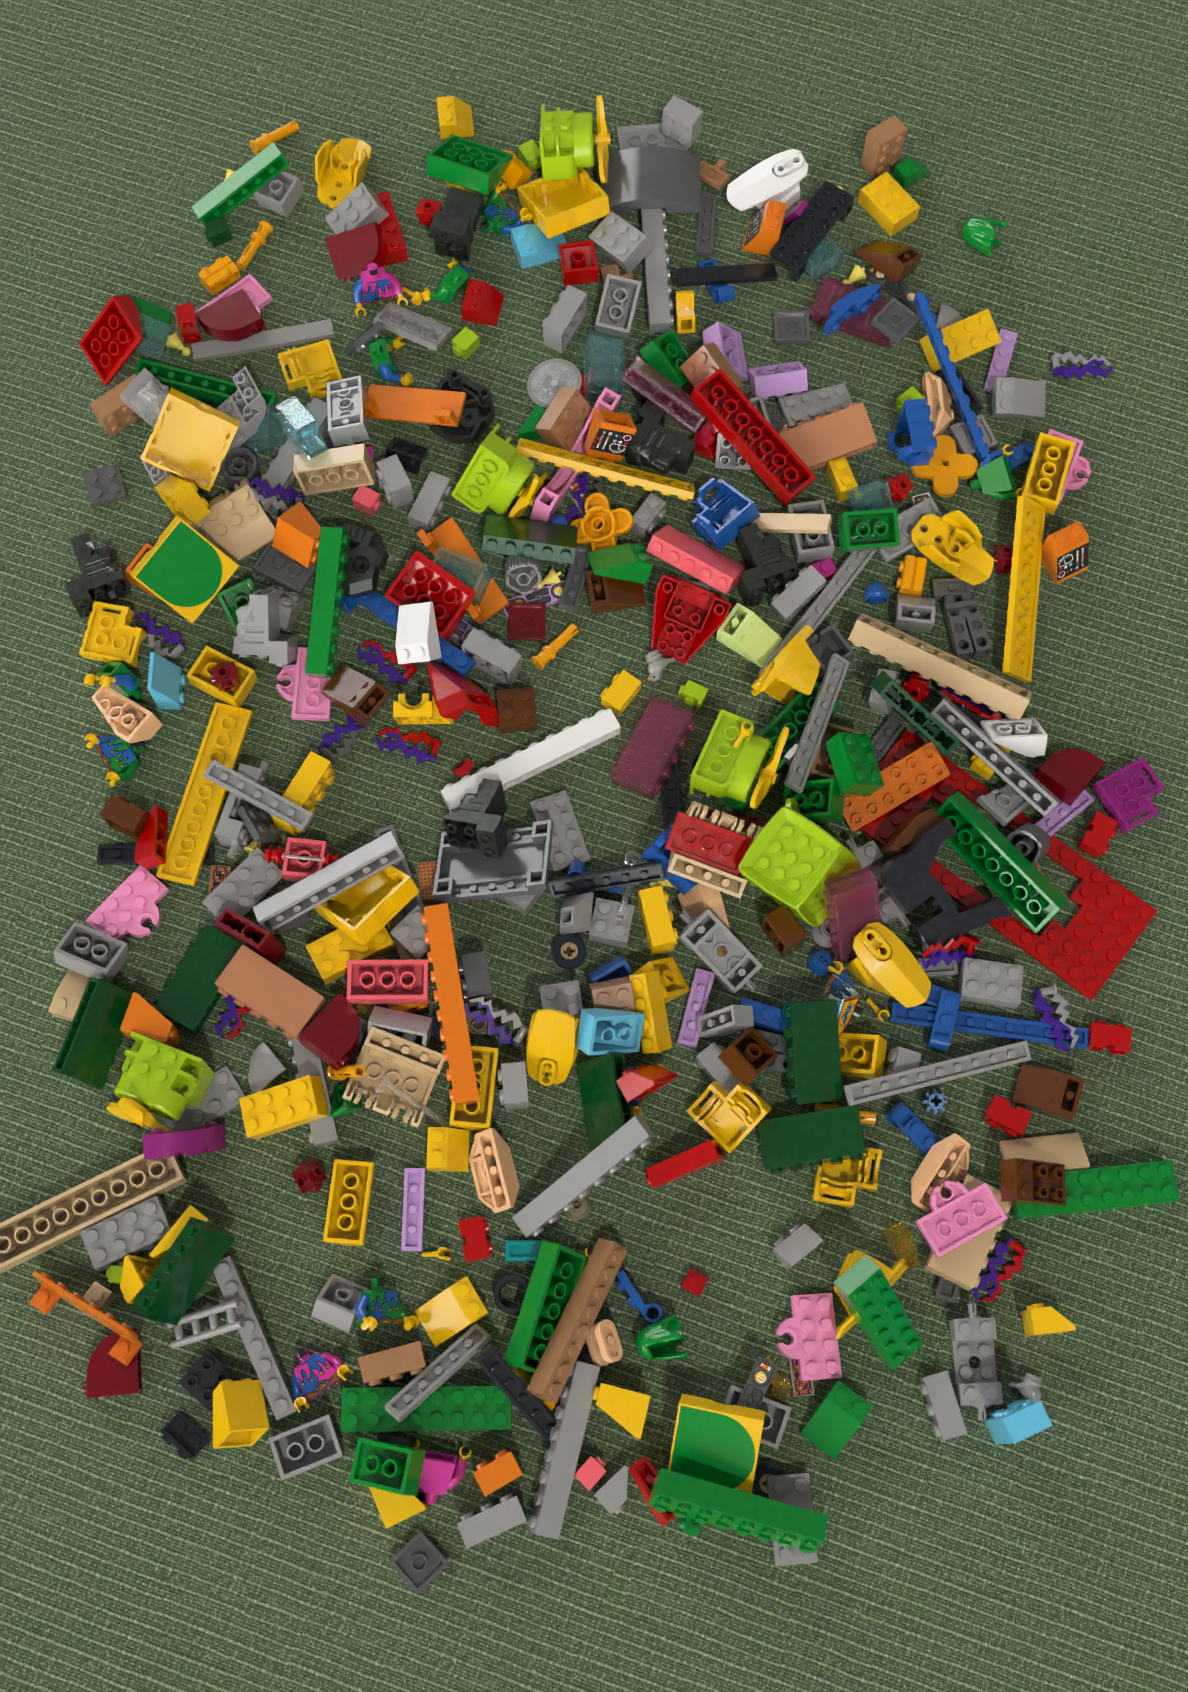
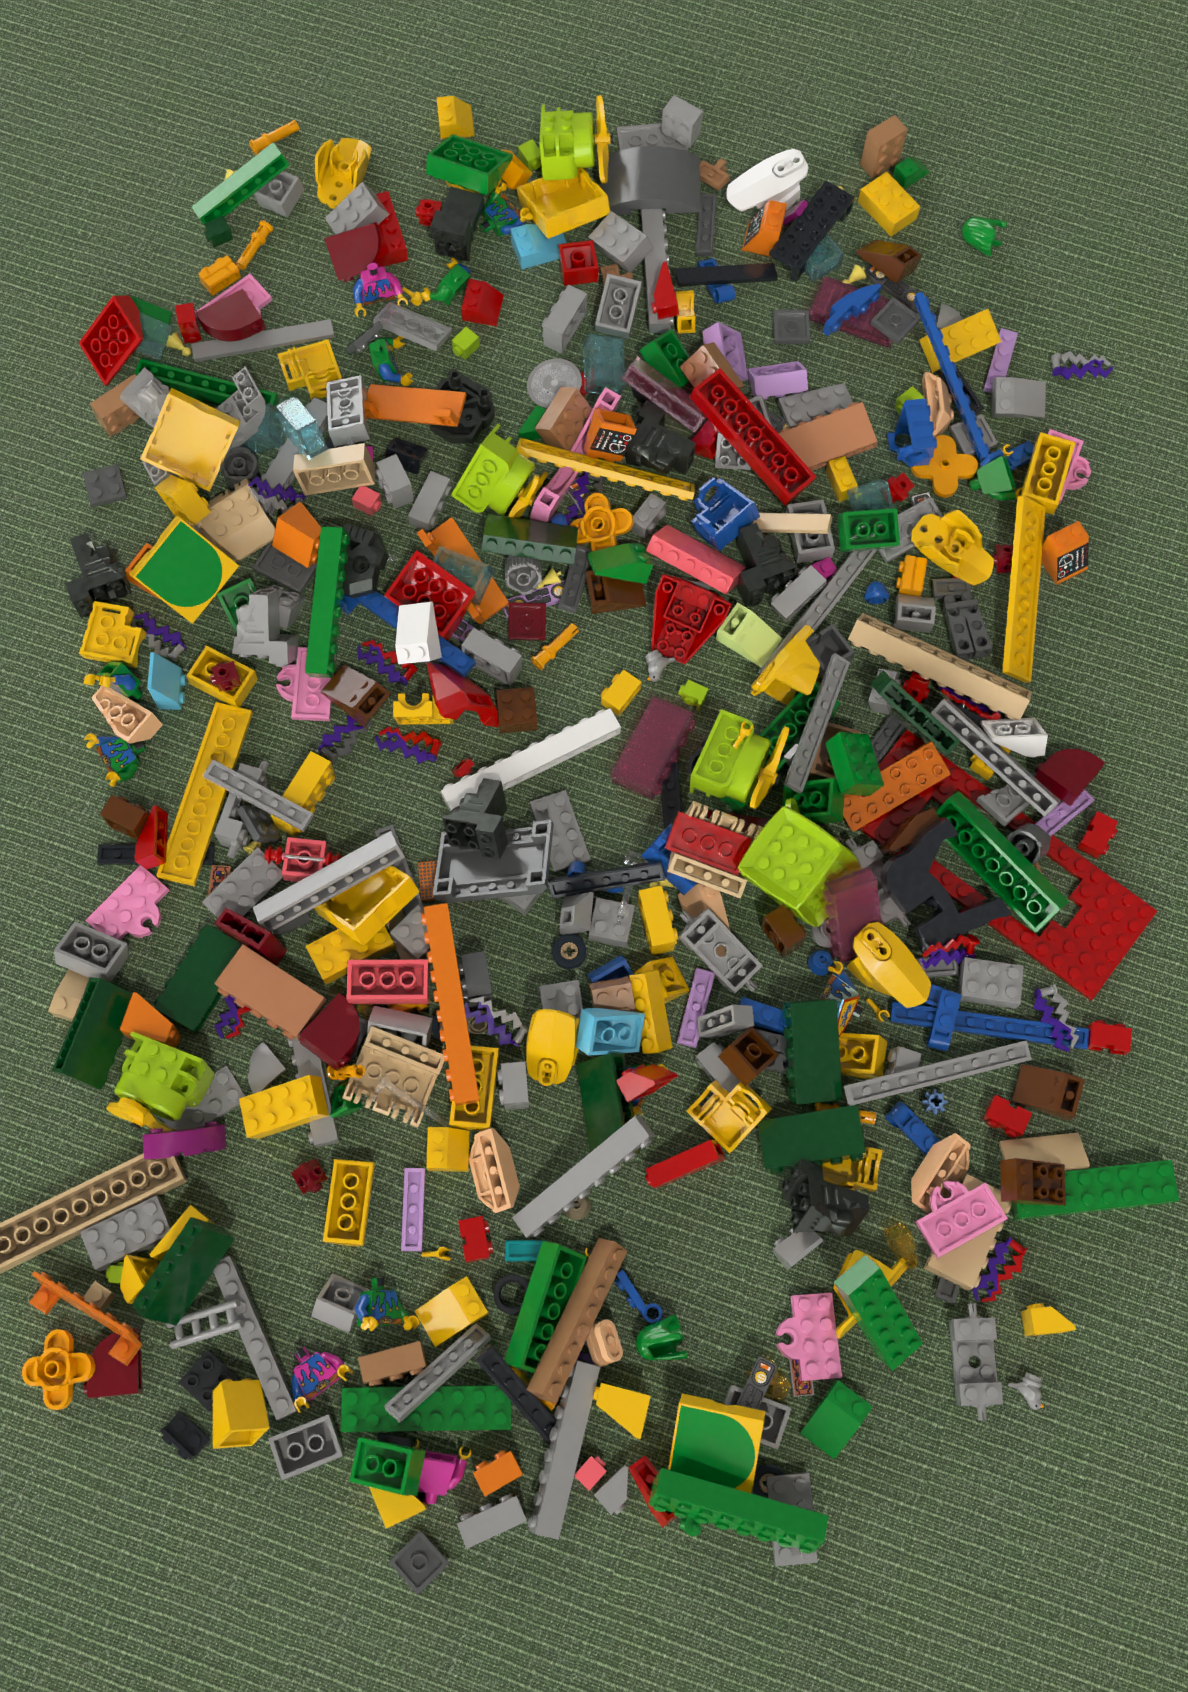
(58, 1369): none -> light orange plant
(665, 300): none -> red slope
(694, 1282): red plate -> none
(822, 1204): none -> pearl dark grey brick
(942, 1406): light grey brick -> none
(1017, 1421): medium azure brick -> none
(1128, 794): magenta piece -> none

